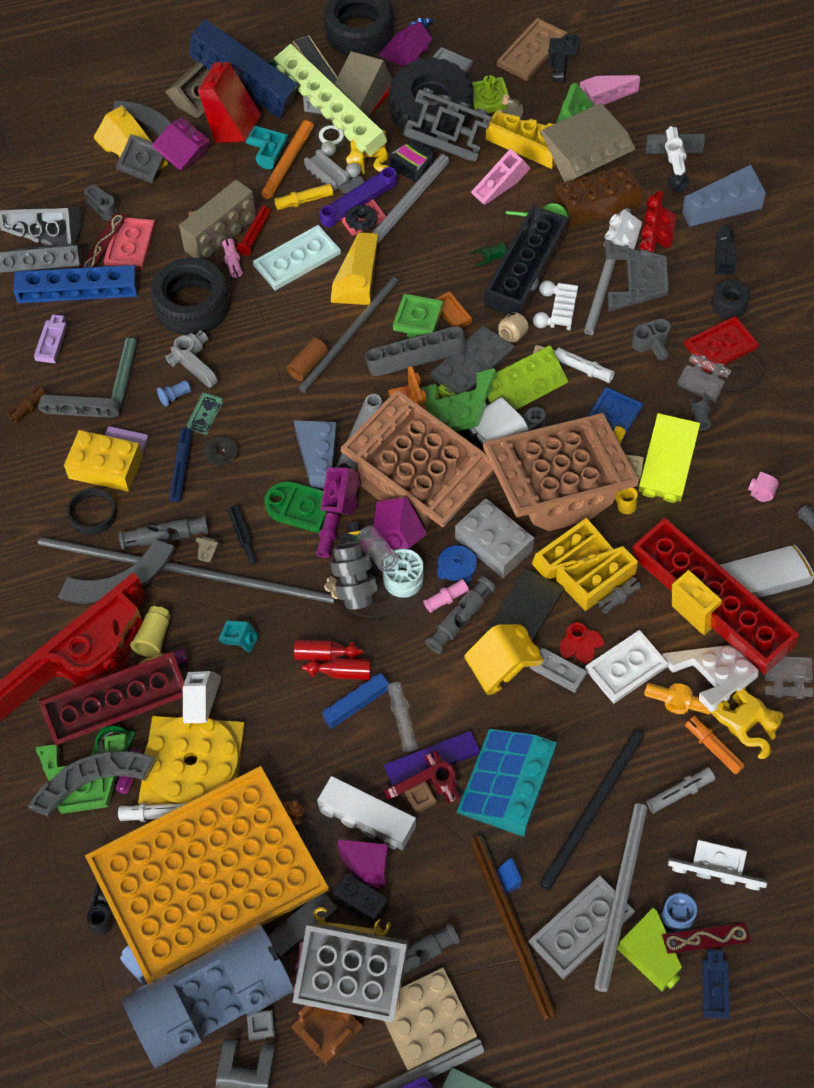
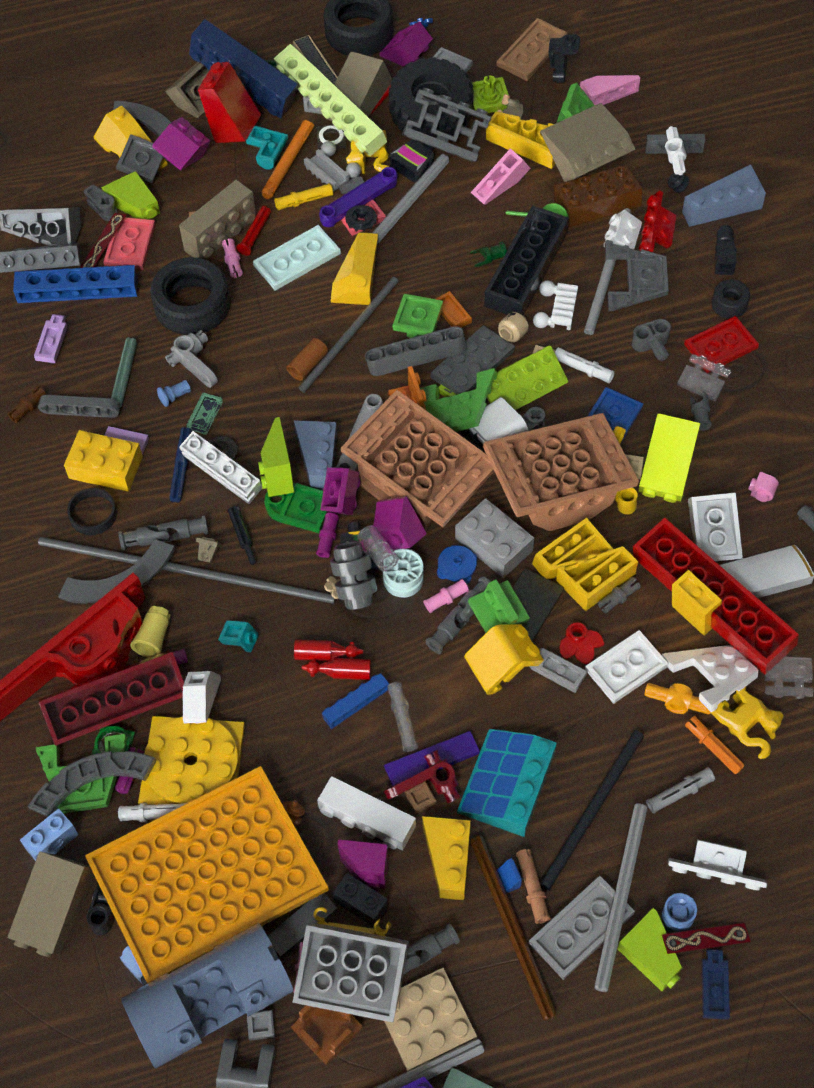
(49, 835): none -> light blue brick
(51, 903): none -> dark tan slope
(133, 196): none -> lime slope
(221, 467): none -> white brick
(275, 463): none -> lime slope
(448, 852): none -> yellow wedge
(498, 606): none -> bright green bracket
(536, 896): none -> nougat pin
(716, 526): none -> white slope

